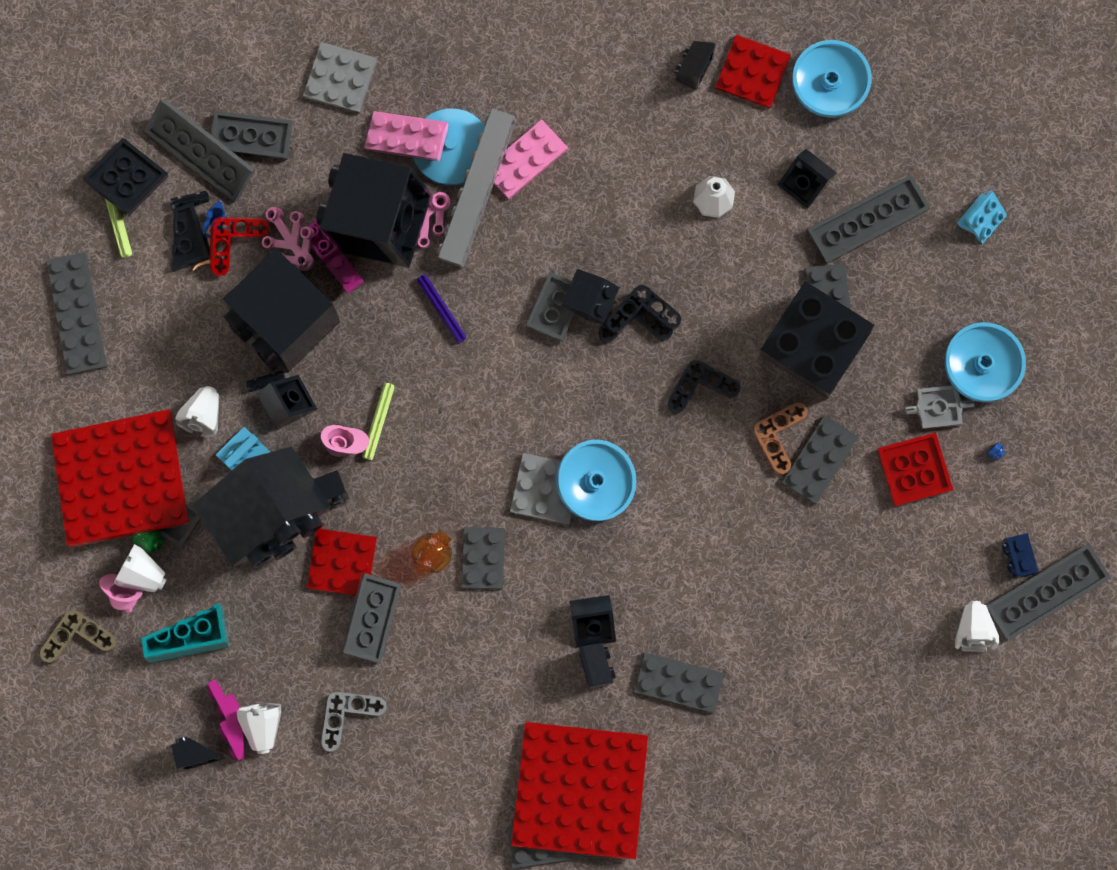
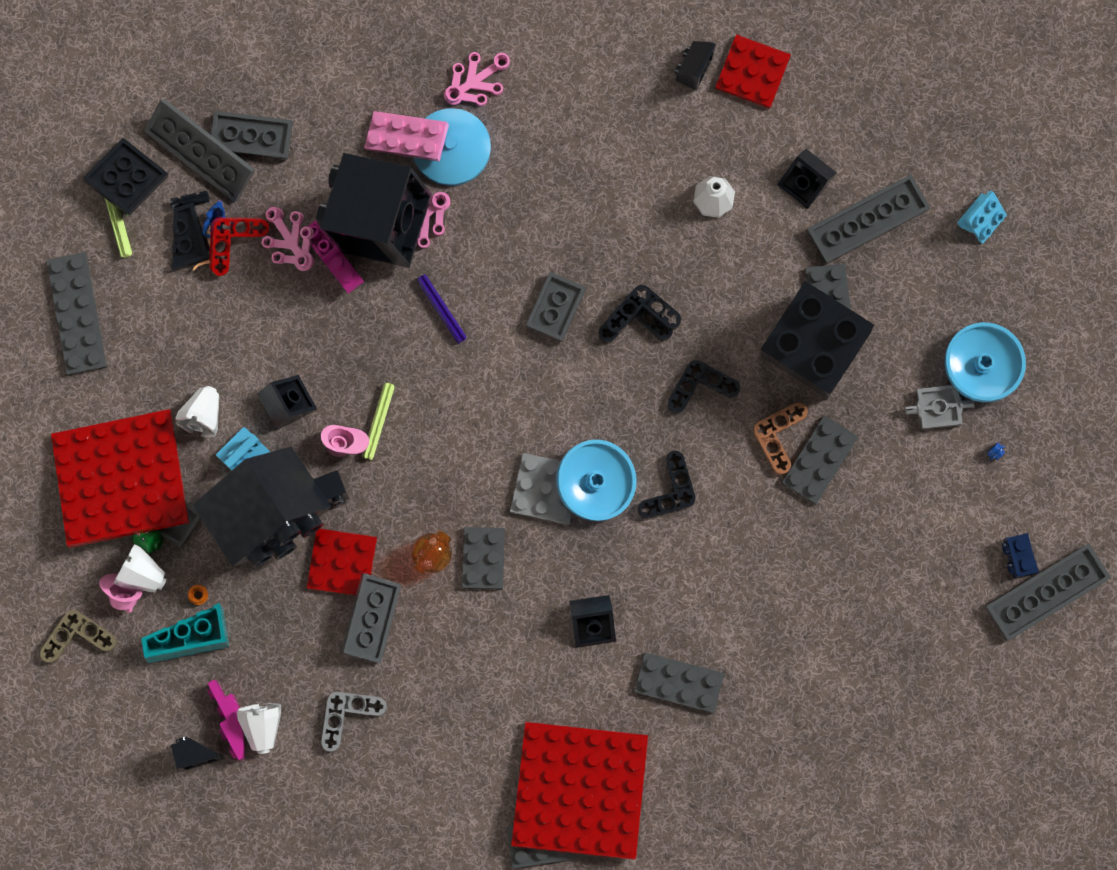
(197, 588): none -> orange plate
(263, 381): black axle -> none
(280, 312): black piece -> none
(340, 77): light grey plate -> none
(474, 81): none -> bright pink plant
(477, 188): light grey brick -> none
(528, 158): bright pink plate -> none
(590, 296): black slope -> none
(596, 666): black slope -> none
(679, 490): none -> black beam
(831, 78): medium azure dish -> none
(915, 469): red plate -> none
(976, 629): white cone -> none

